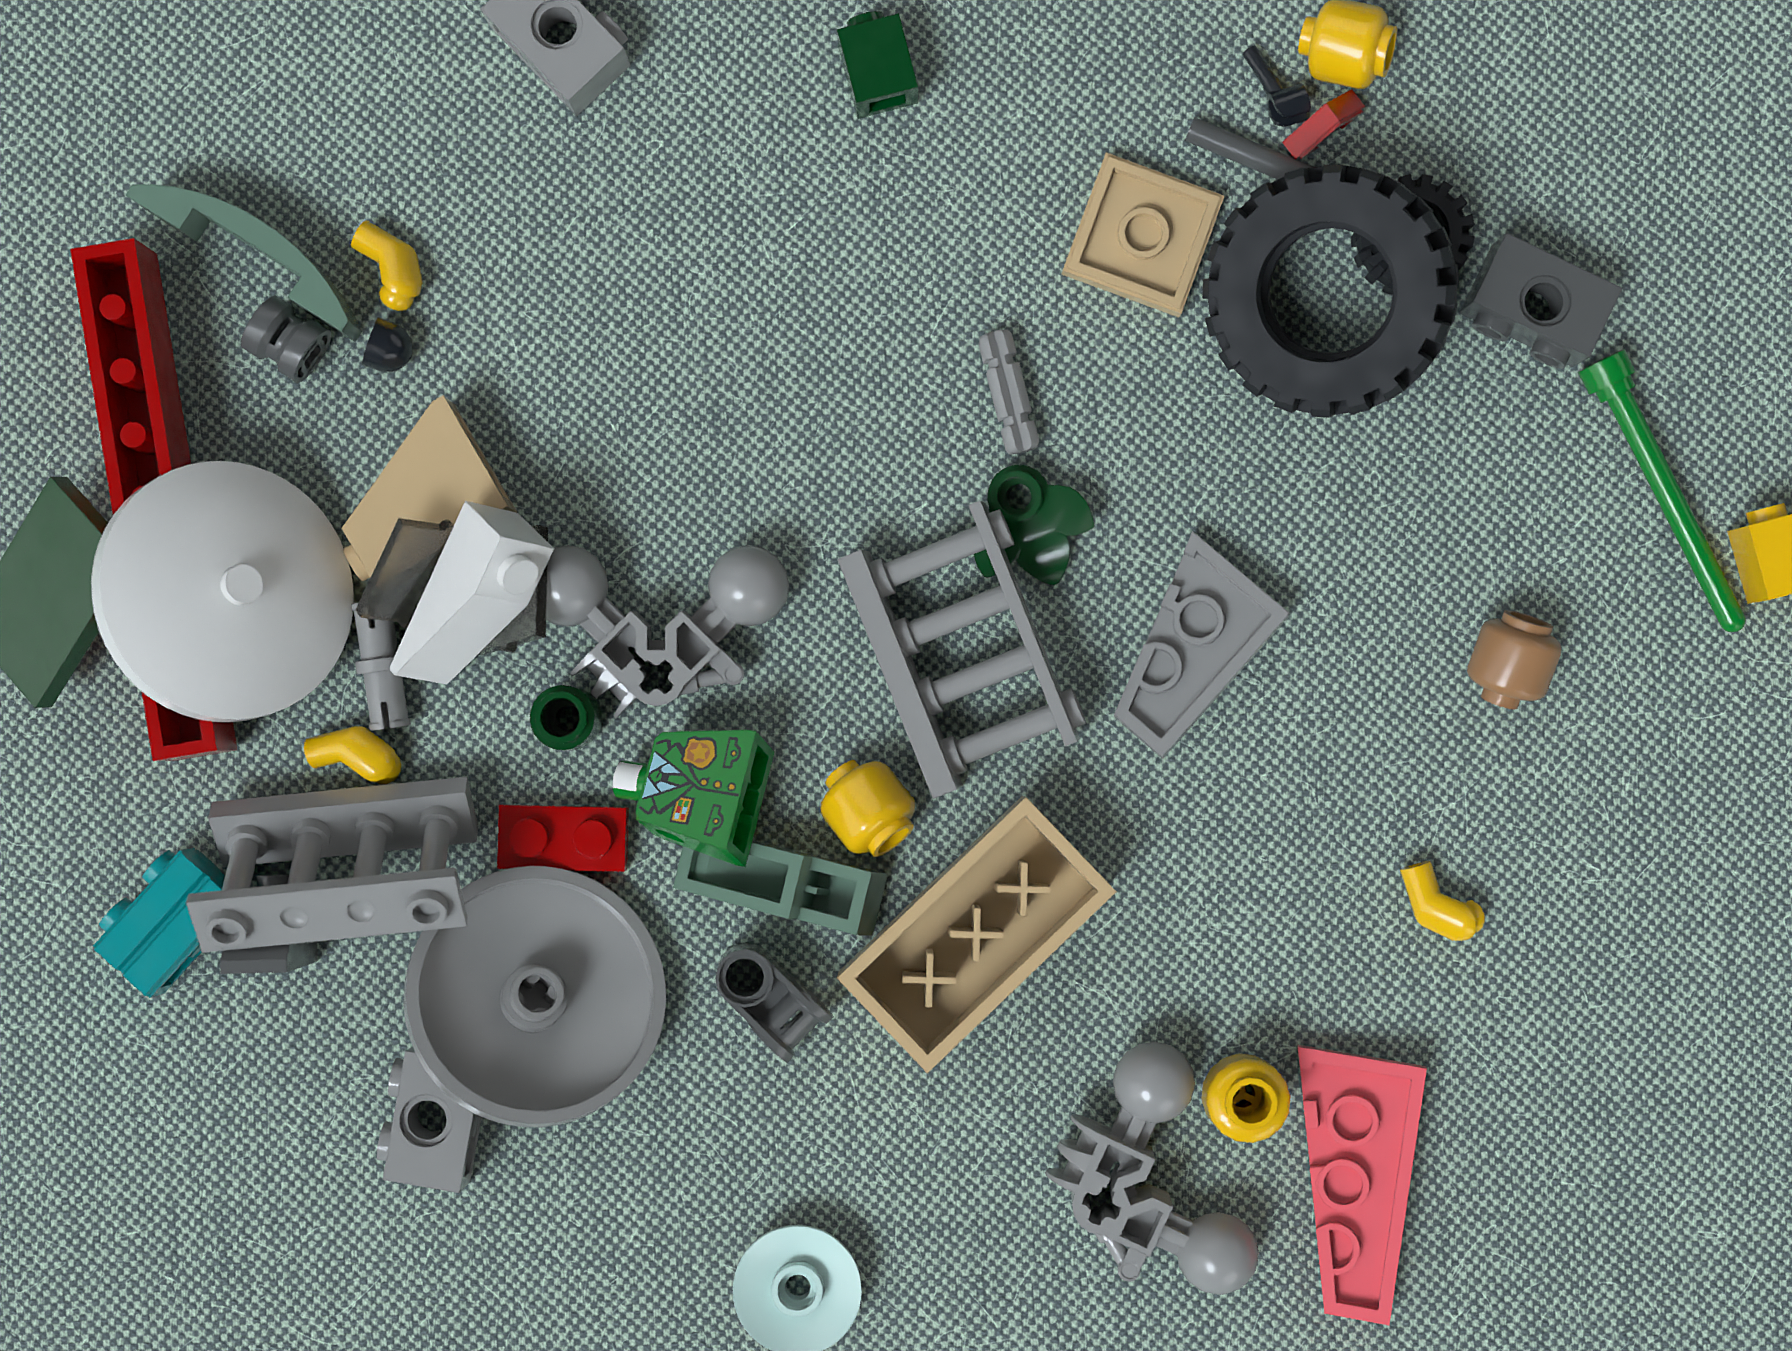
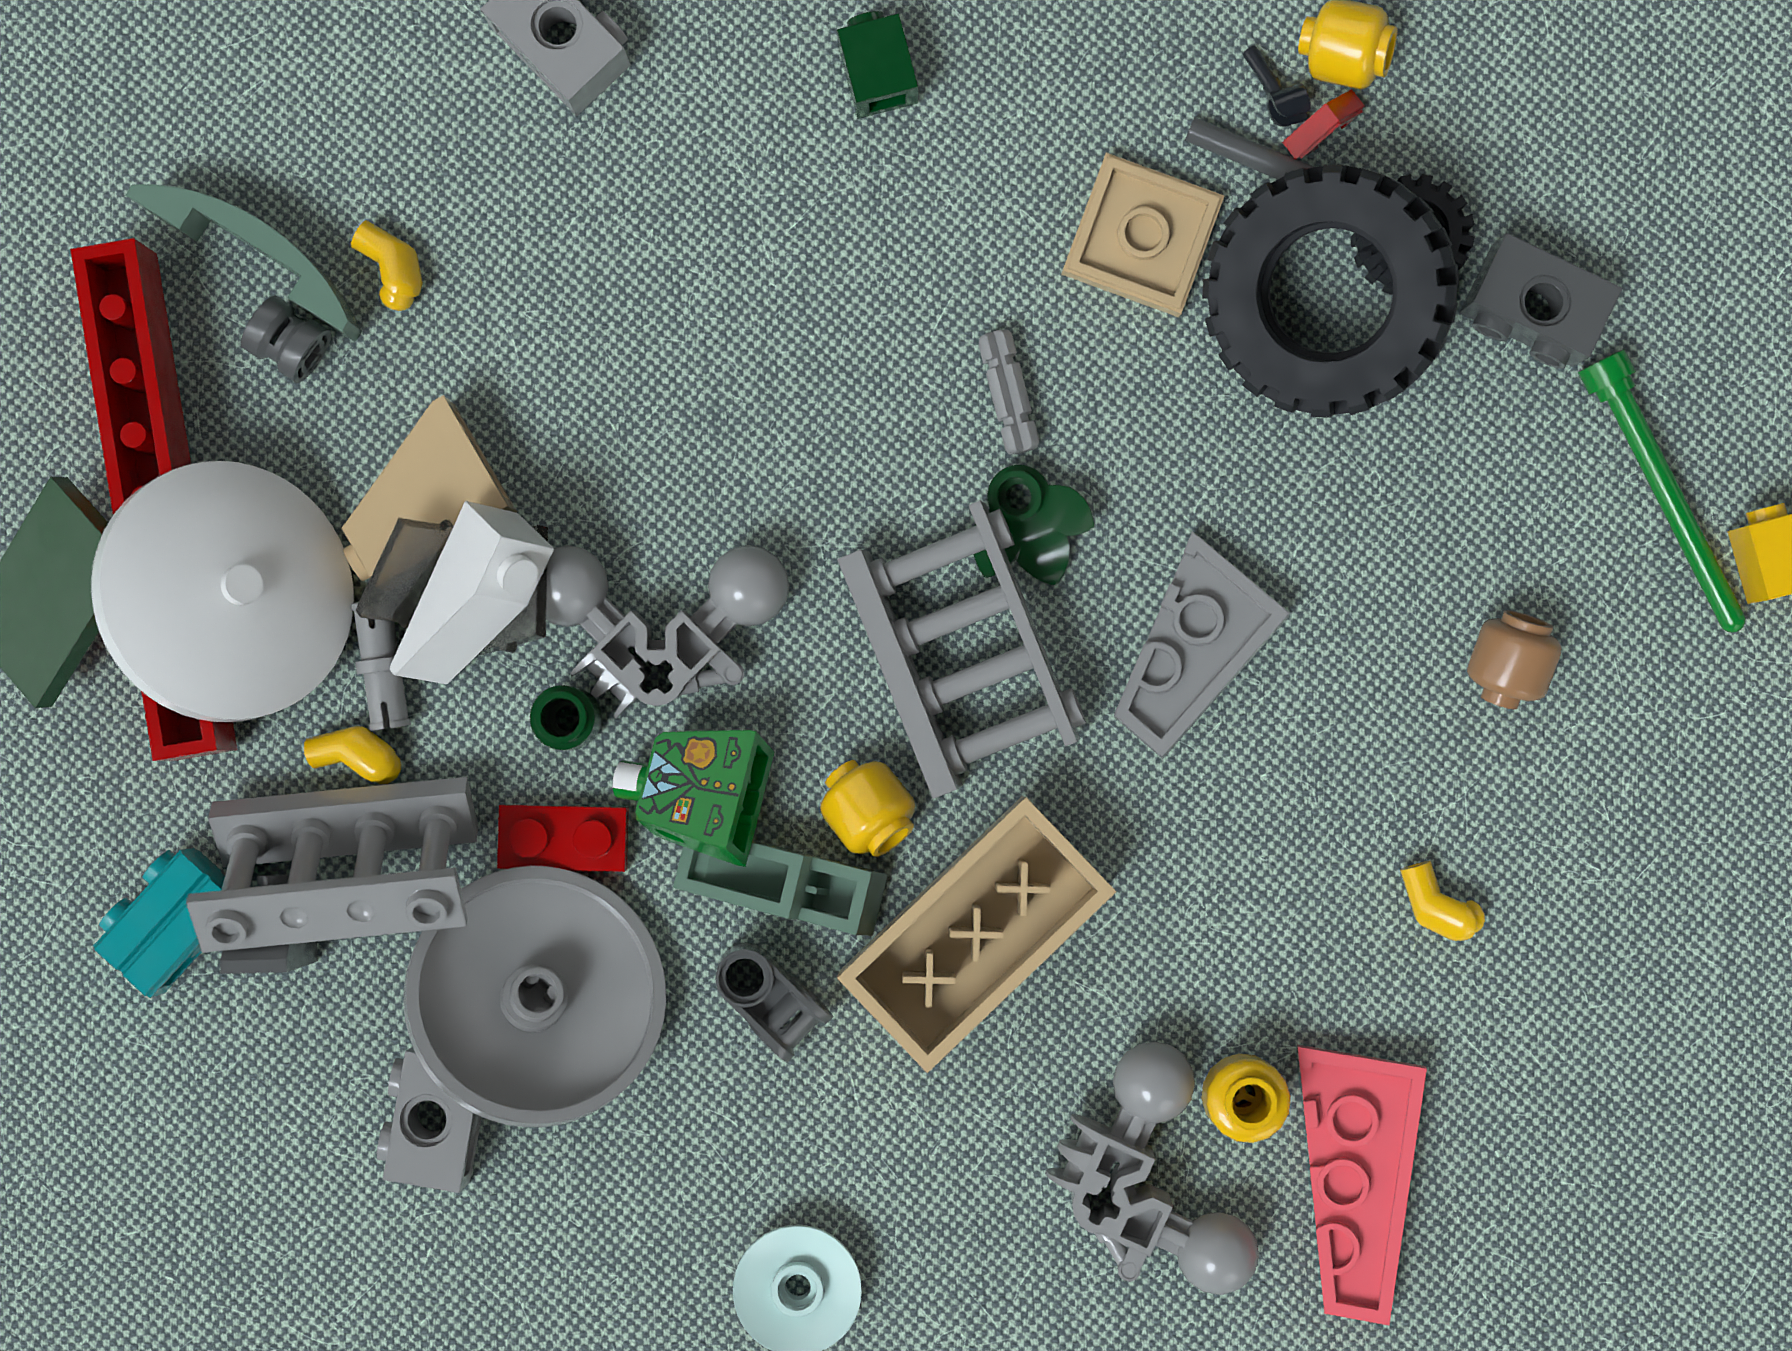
(387, 347): black hinge -> none

